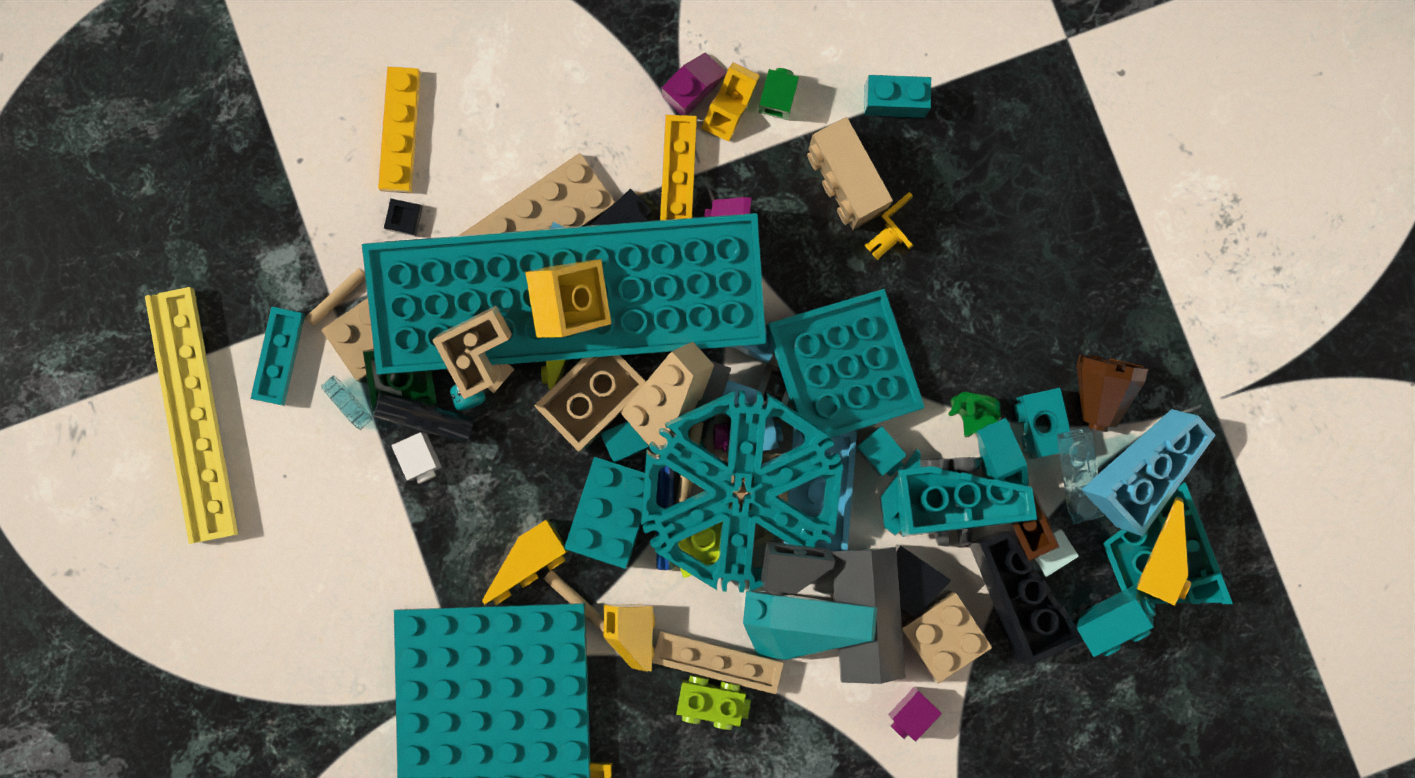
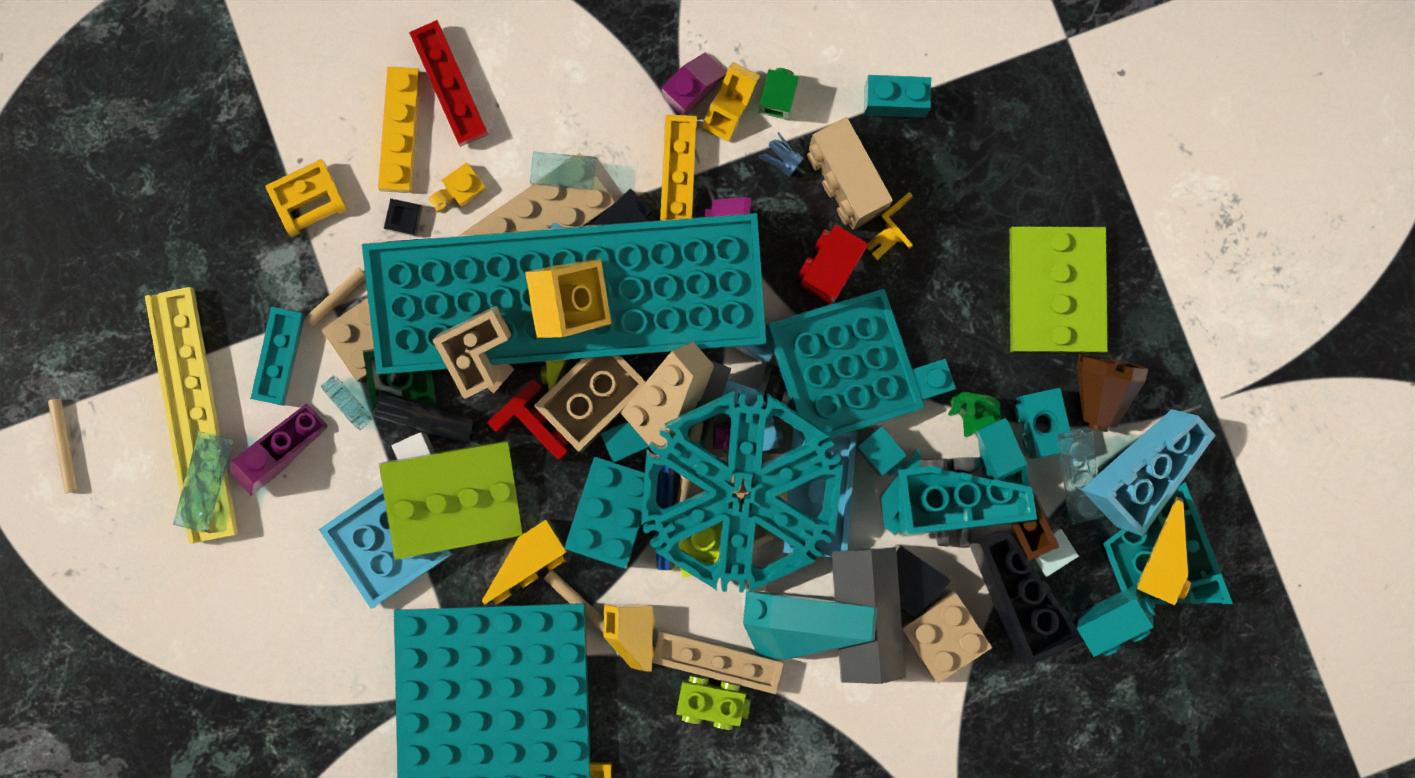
(62, 446): none -> tan bar
(203, 482): none -> clear light blue plate
(276, 449): none -> magenta slope
(302, 188): none -> yellow plate
(365, 550): none -> medium azure plate
(448, 83): none -> red plate
(450, 499): none -> lime plate
(460, 186): none -> yellow plate
(468, 403): teal piece -> none
(532, 419): none -> red bracket
(563, 170): none -> clear light blue tile
(790, 158): none -> flat silver piece
(793, 567): dark grey slope -> none
(833, 264): none -> red brick
(913, 715): magenta brick -> none
(934, 379): none -> teal brick
(1058, 290): none -> lime plate

